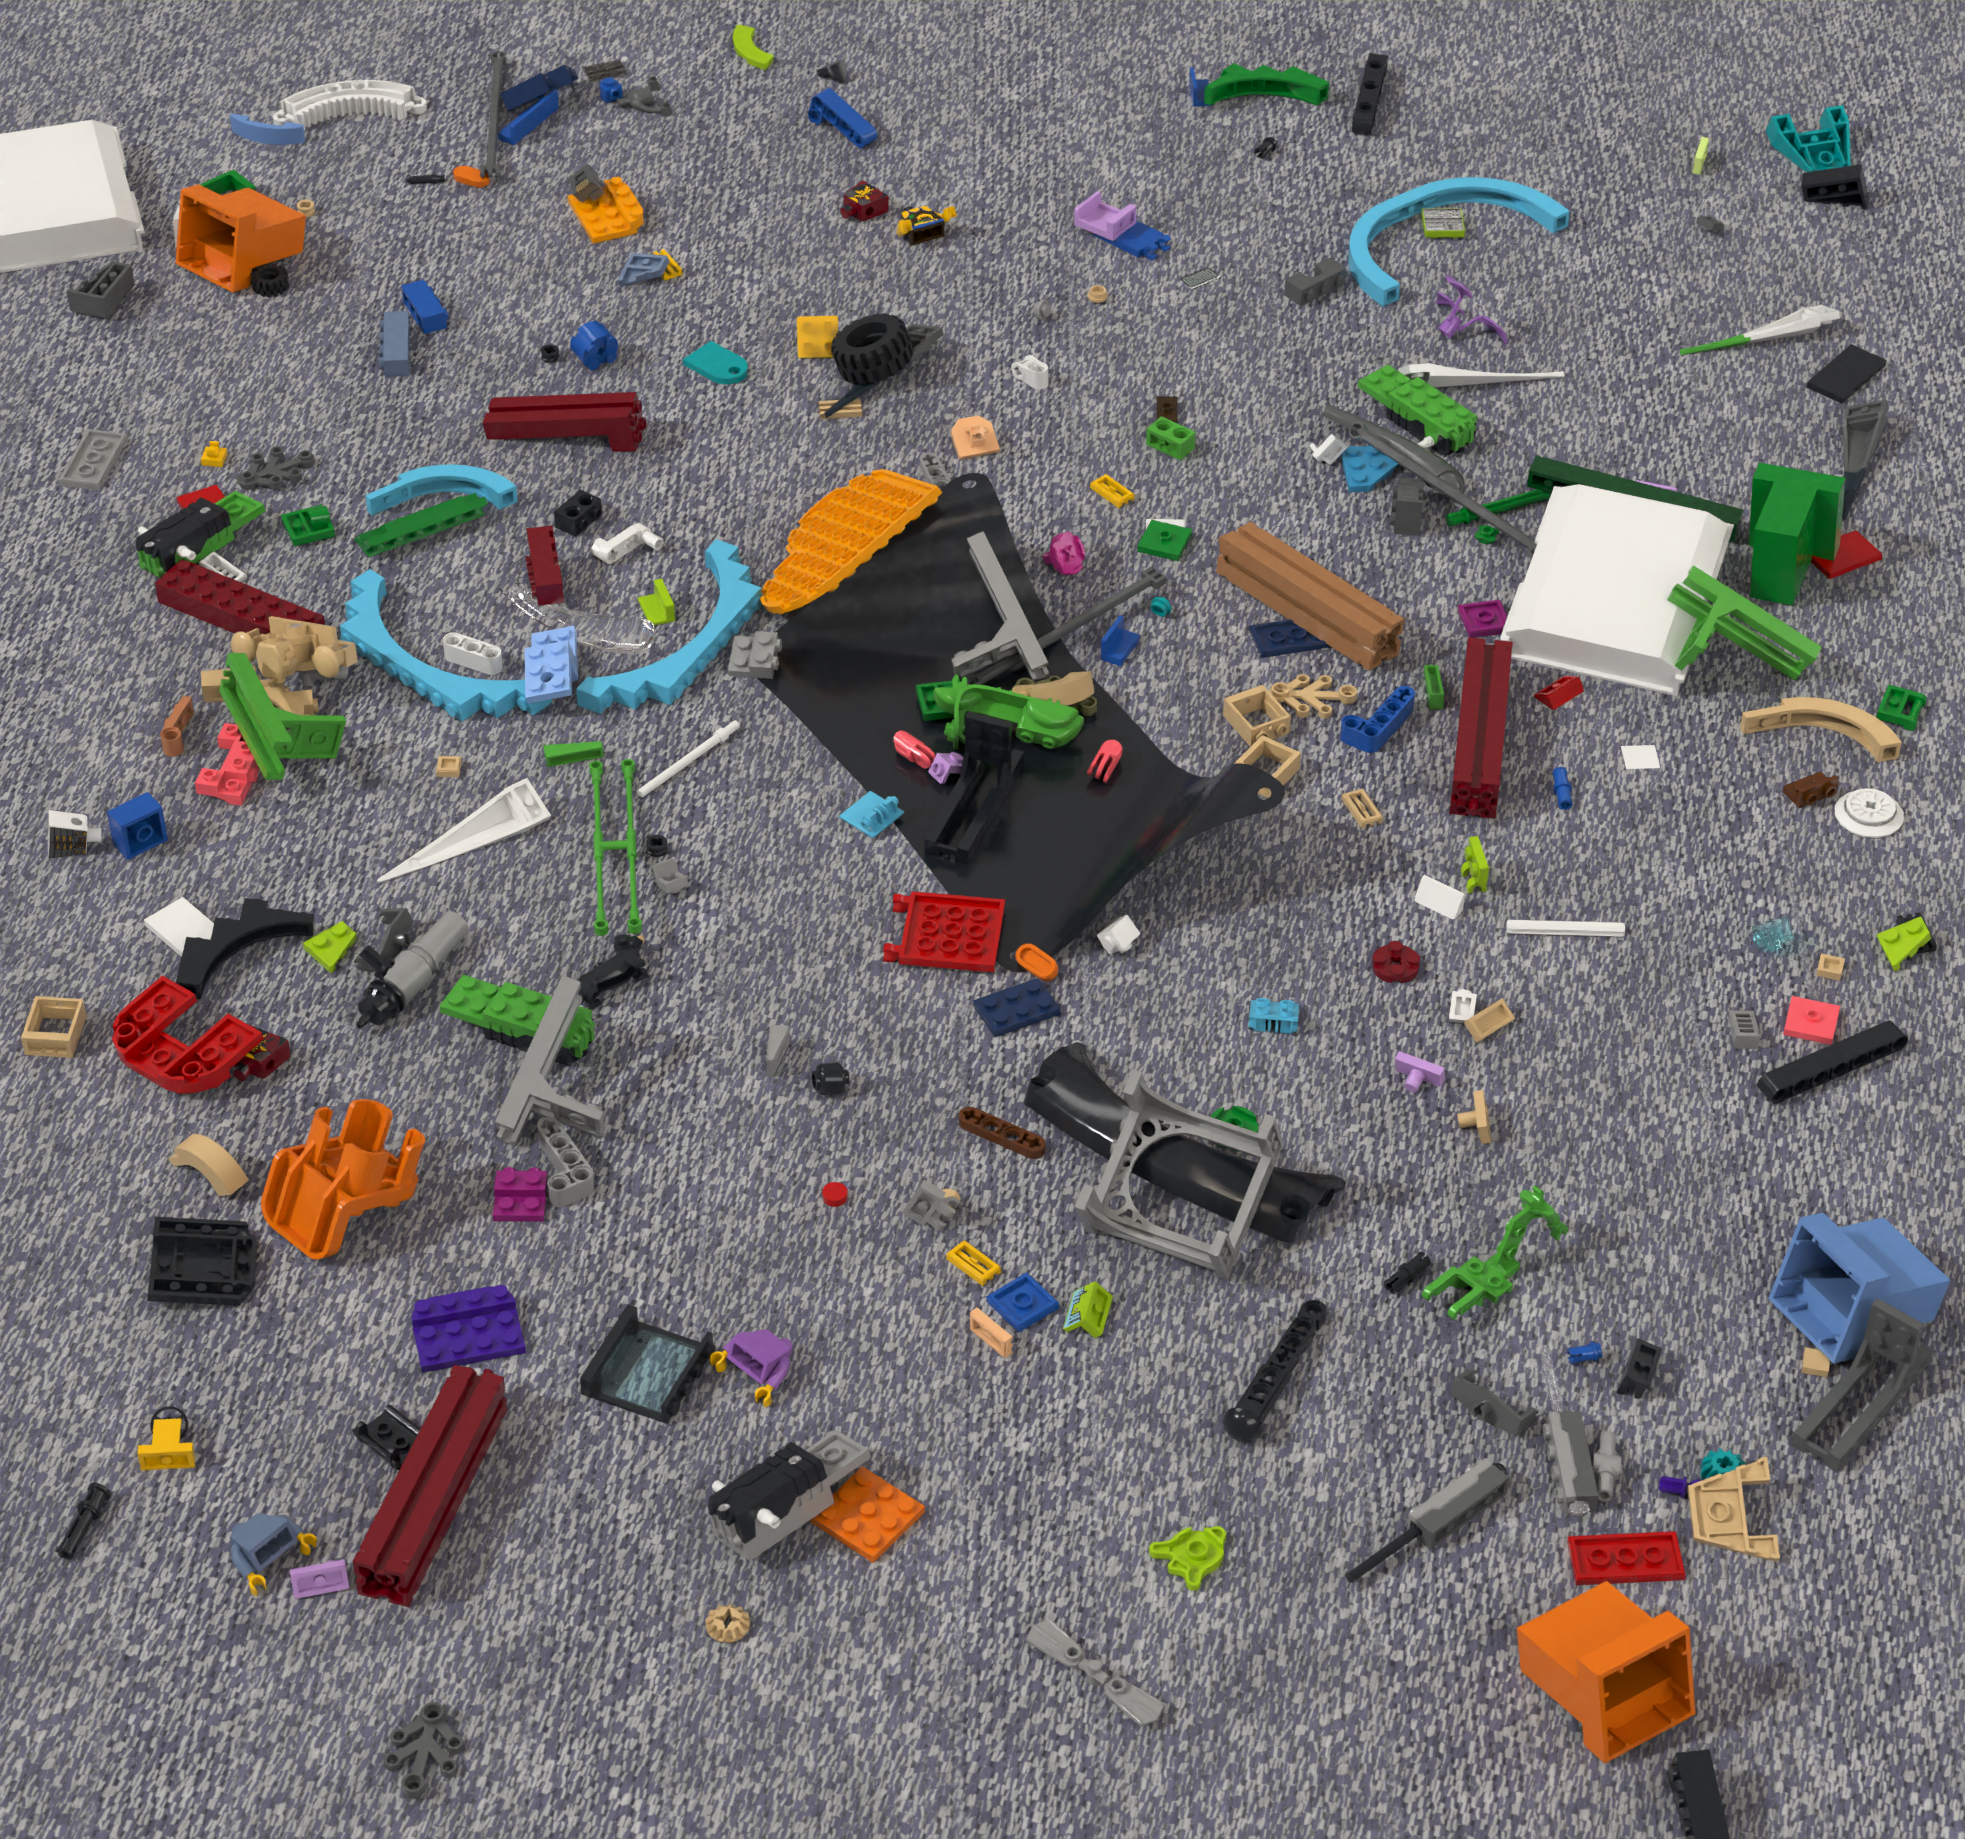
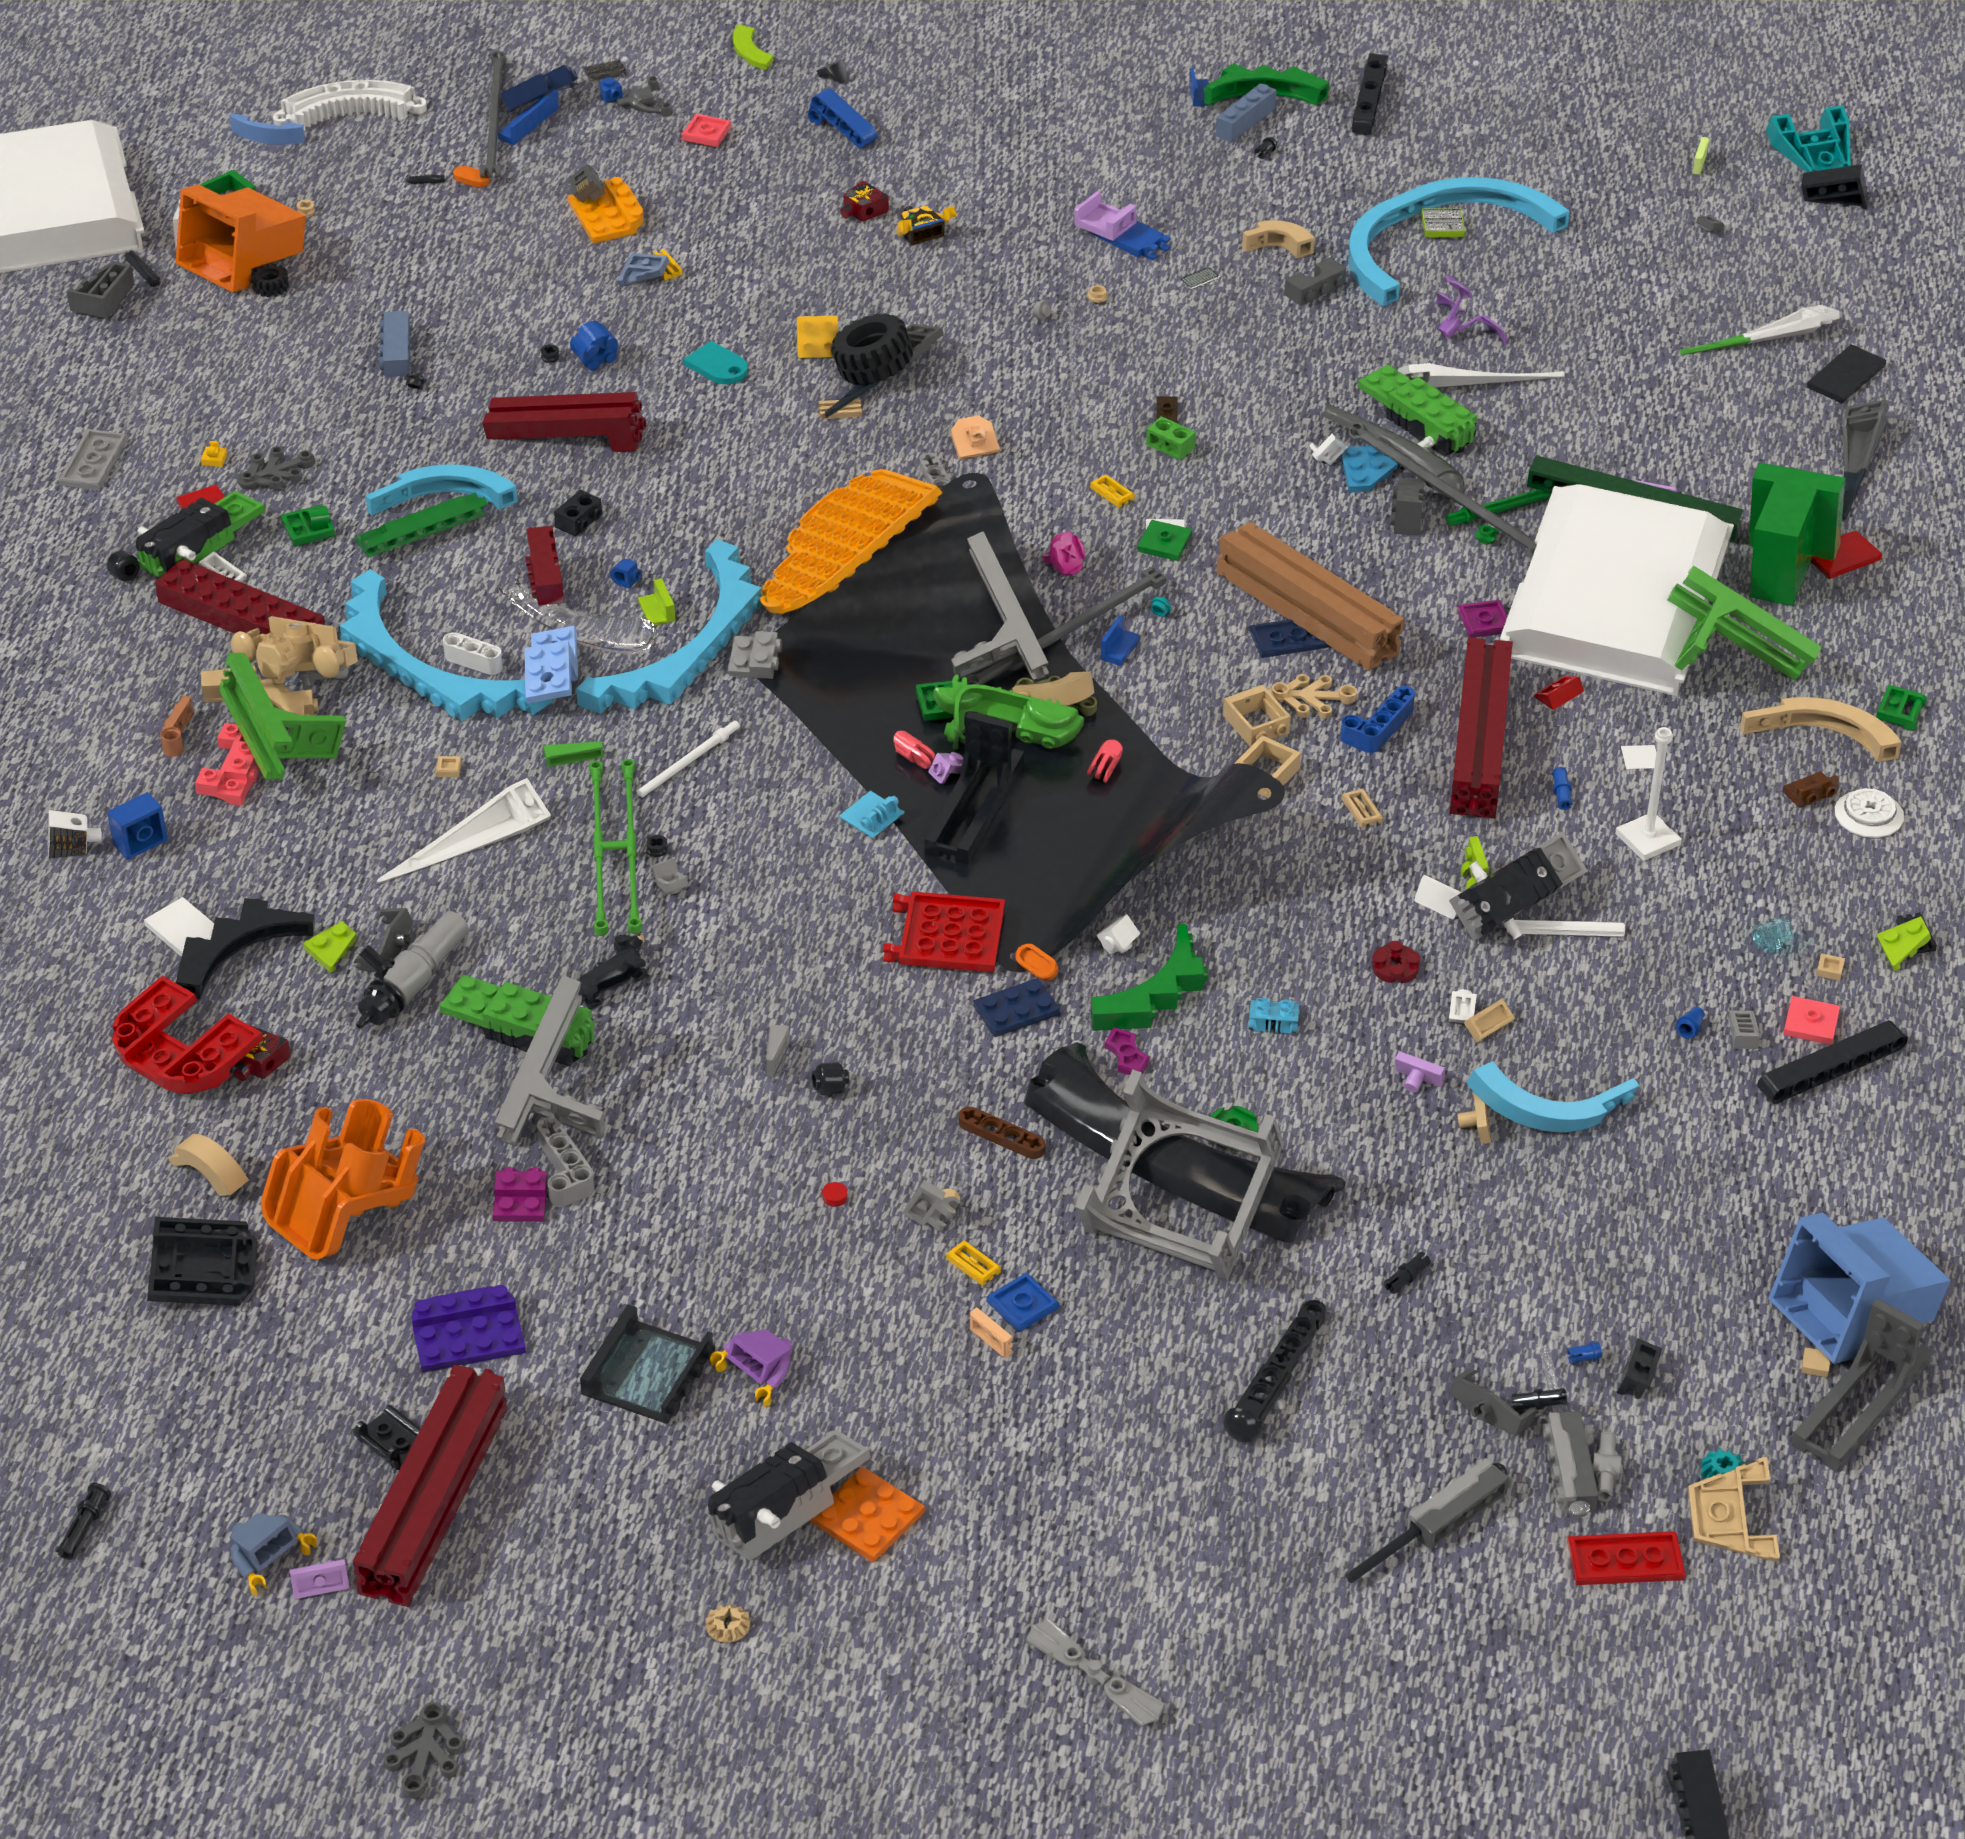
(48, 1043): tan window -> none
(123, 566): none -> black head
(142, 268): none -> black axle
(166, 1448): yellow piece -> none
(415, 380): none -> black plate
(424, 306): blue brick -> none
(624, 542): white beam -> none
(625, 573): none -> blue plate
(706, 130): none -> coral plate
(1031, 372): white piece -> none
(1089, 1309): lime panel -> none
(1129, 1056): none -> magenta tile
(1161, 992): none -> green arch
(1192, 1553): lime tile -> none
(1245, 112): none -> sand blue brick
(1282, 234): none -> tan arch
(1433, 687): bright green piece -> none
(1491, 1277): bright green piece -> none
(1516, 887): none -> black piece
(1539, 1399): none -> black pin
(1541, 1113): none -> medium azure arch
(1611, 1668): orange piece -> none
(1649, 833): none -> white tile
(1675, 1485): dark purple axle -> none
(1690, 1023): none -> blue cone

